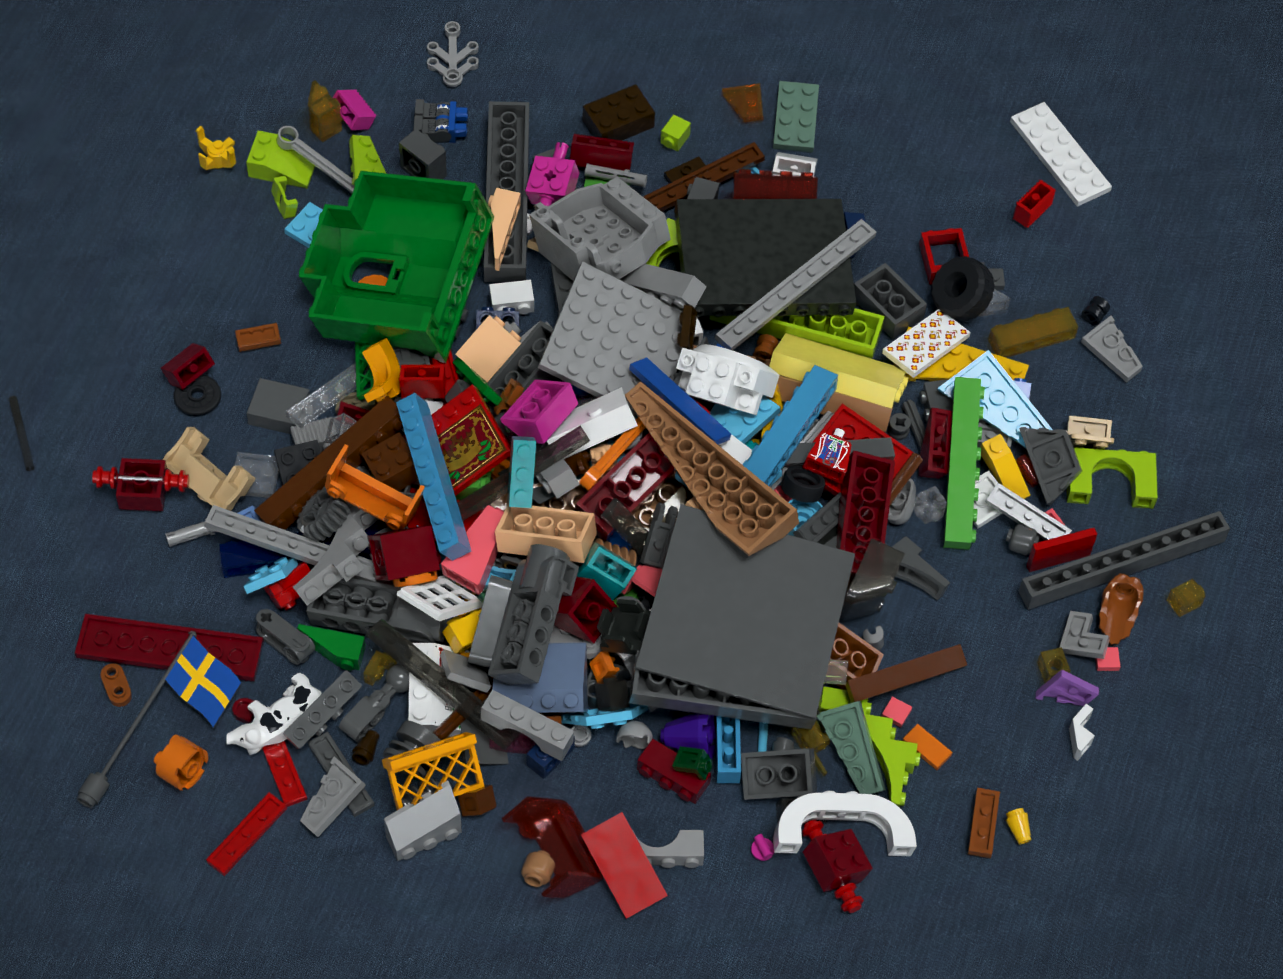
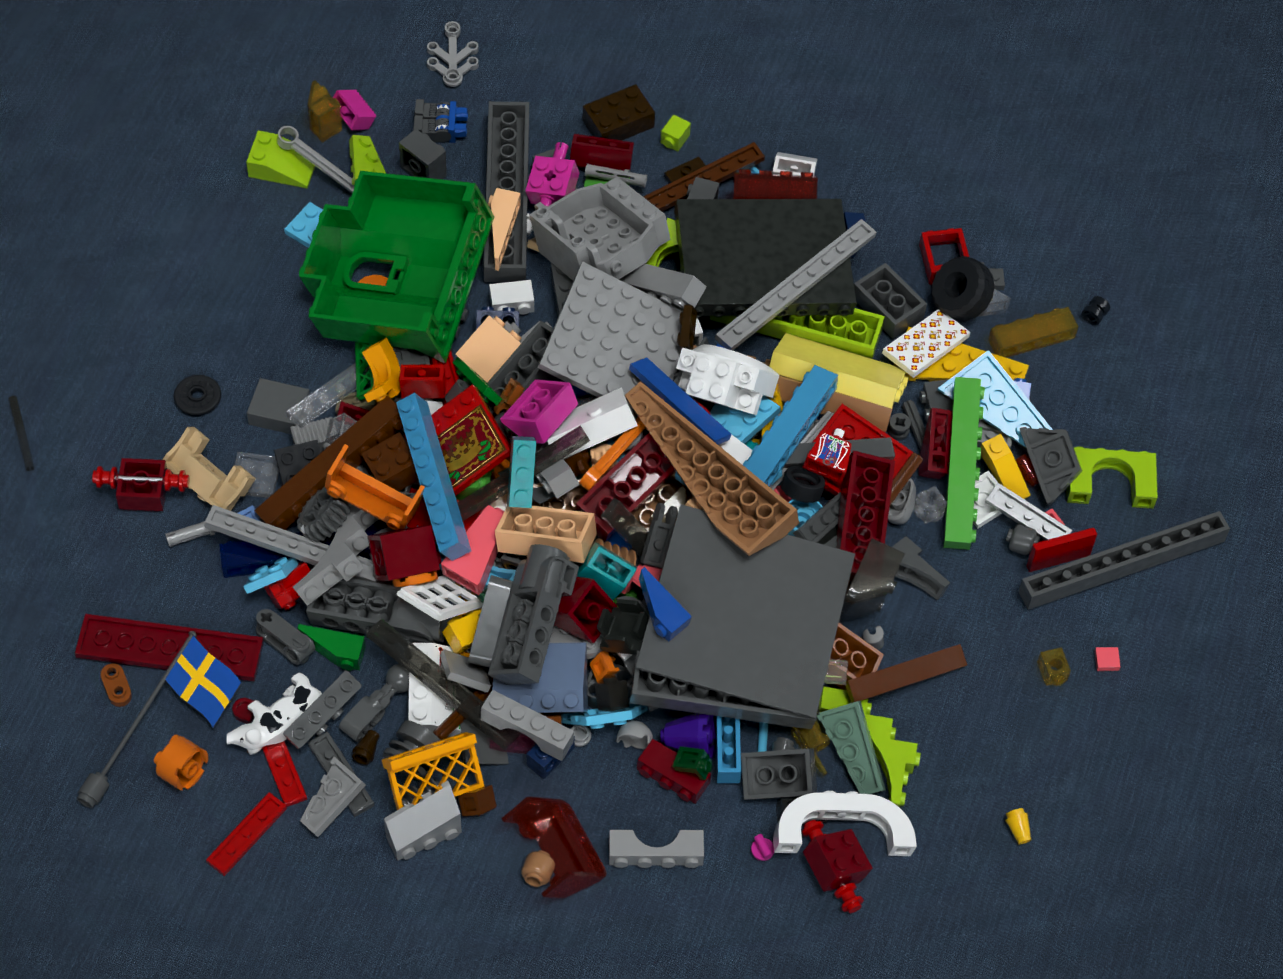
(187, 366): dark red brick -> none
(218, 153): yellow piece -> none
(258, 337): dark orange plate -> none
(286, 207): lime piece -> none
(377, 666): clear yellow bracket -> none
(624, 865): red tile -> none
(665, 611): none -> blue slope
(745, 101): clear orange wing -> none
(766, 346): dark orange wheel -> none
(796, 116): sand green plate -> none
(897, 711): coral tile -> none
(930, 748): orange tile -> none
(983, 822): dark orange plate -> none
(1034, 203): red brick -> none
(1060, 154): white plate -> none
(1068, 689): medium lavender wing -> none
(1079, 641): light grey plate -> none
(1080, 737): white slope -> none
(1089, 431): tan bracket -> none
(1112, 349): light grey wing -> none
(1120, 607): dark orange hair -> none
(1186, 597): clear yellow brick -> none

